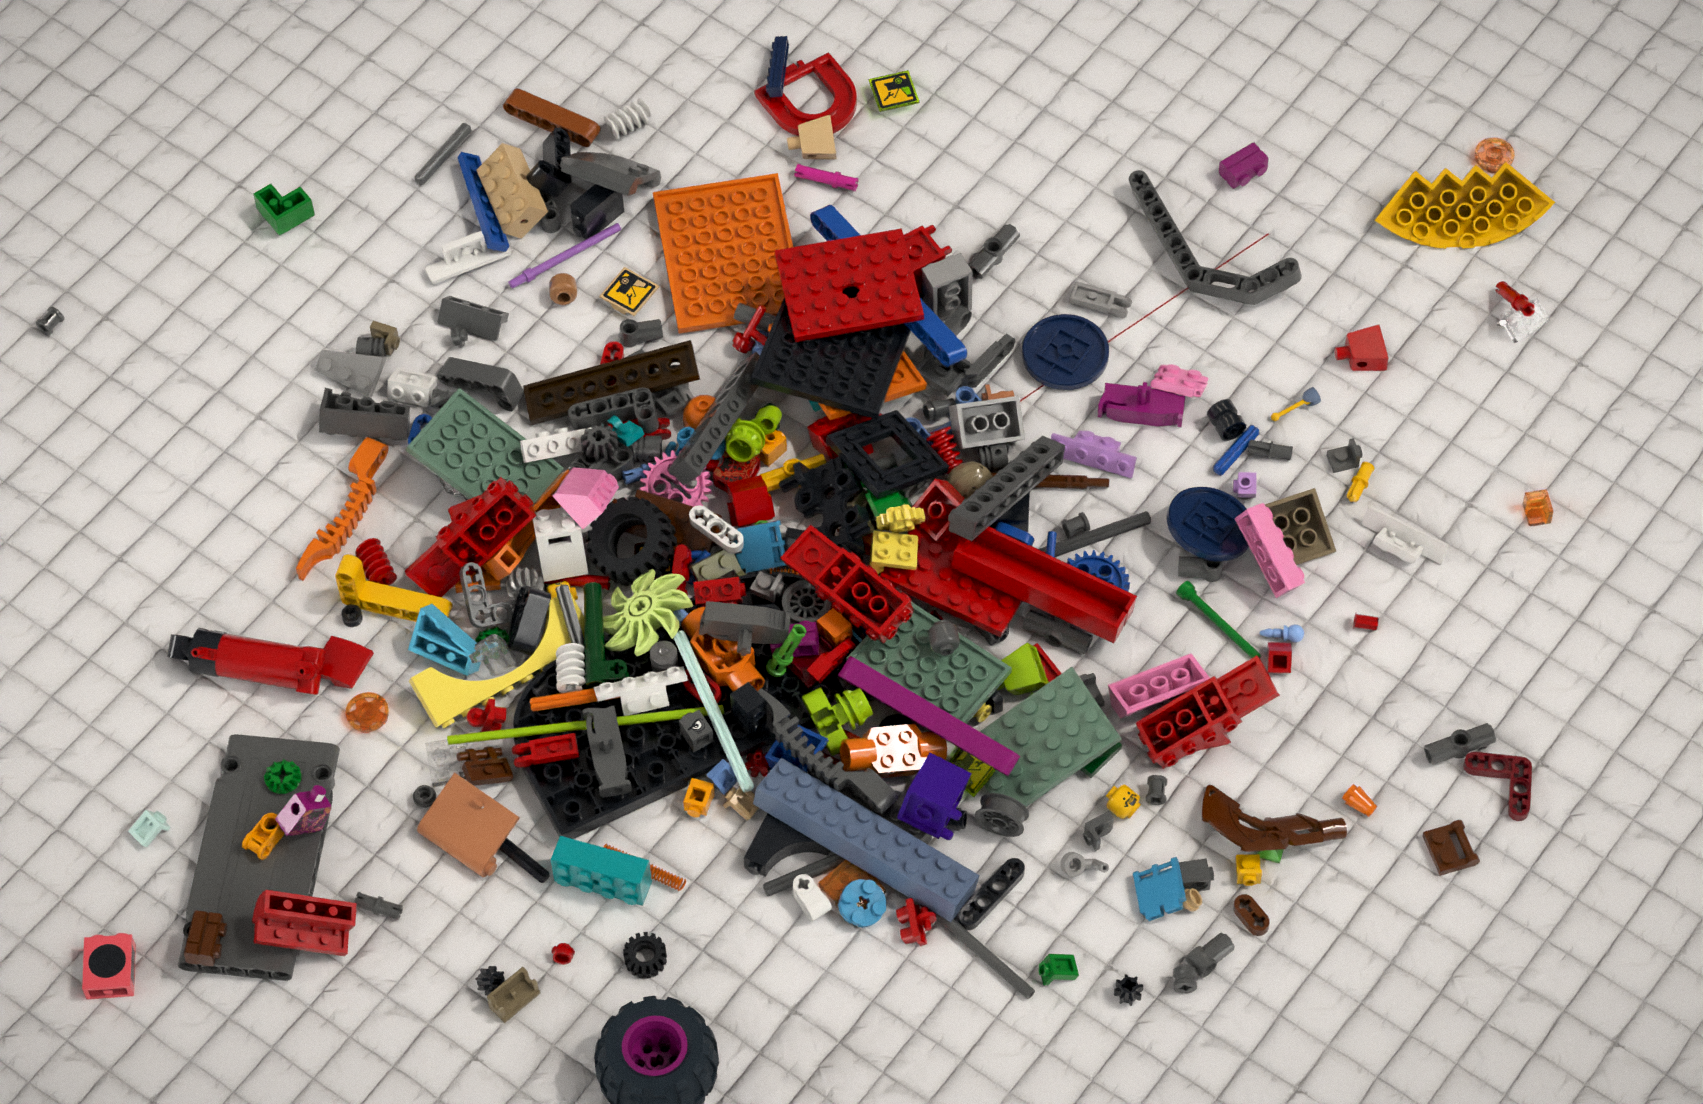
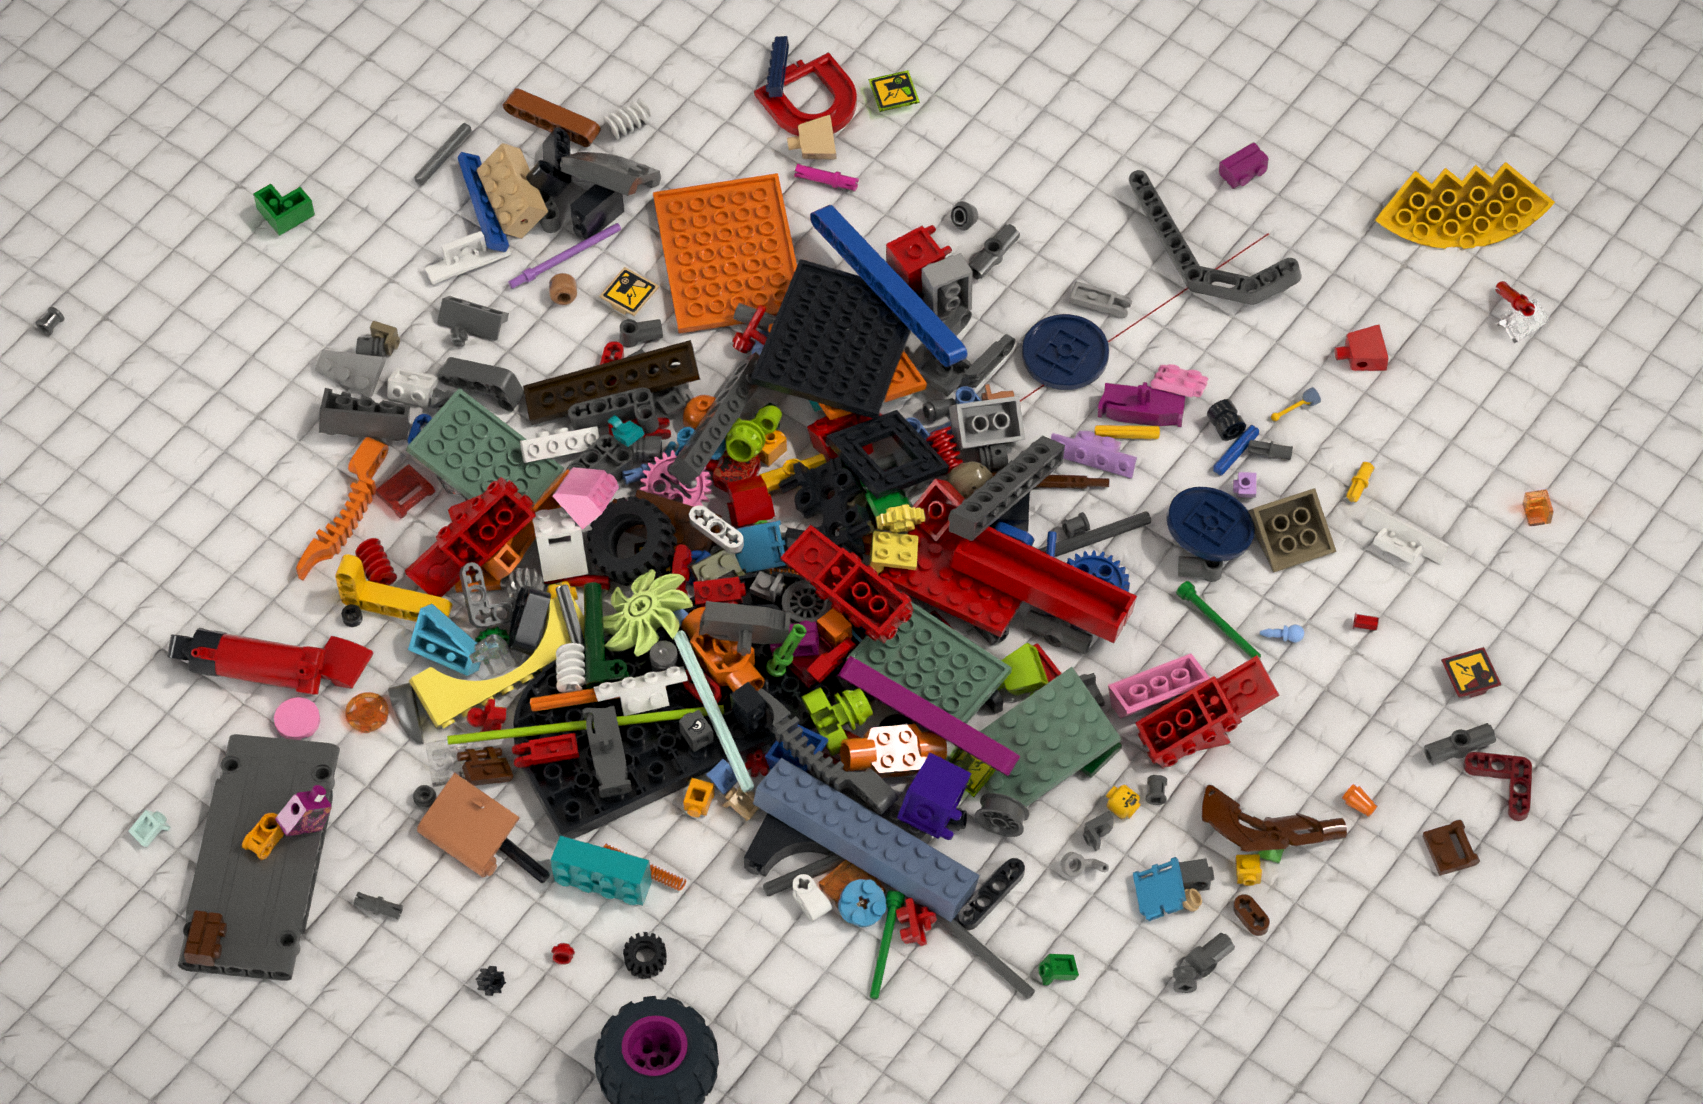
(109, 966): coral brick -> none
(289, 783): green gear -> none
(297, 718): none -> bright pink tile
(303, 922): red brick -> none
(400, 486): none -> clear red plate
(406, 709): none -> dark grey piece
(513, 995): dark tan hinge -> none
(599, 441): dark grey gear -> none
(819, 272): red plate -> none
(894, 901): none -> green piece
(943, 637): dark grey head -> none
(964, 215): none -> dark grey cone
(983, 713): light yellow bush -> none
(1126, 431): none -> yellow axle
(1134, 990): black gear -> none
(1270, 550): bright pink slope -> none
(1279, 657): red brick -> none
(1345, 457): dark grey bracket -> none
(1471, 673): none -> piece
(1493, 155): clear orange wheel -> none

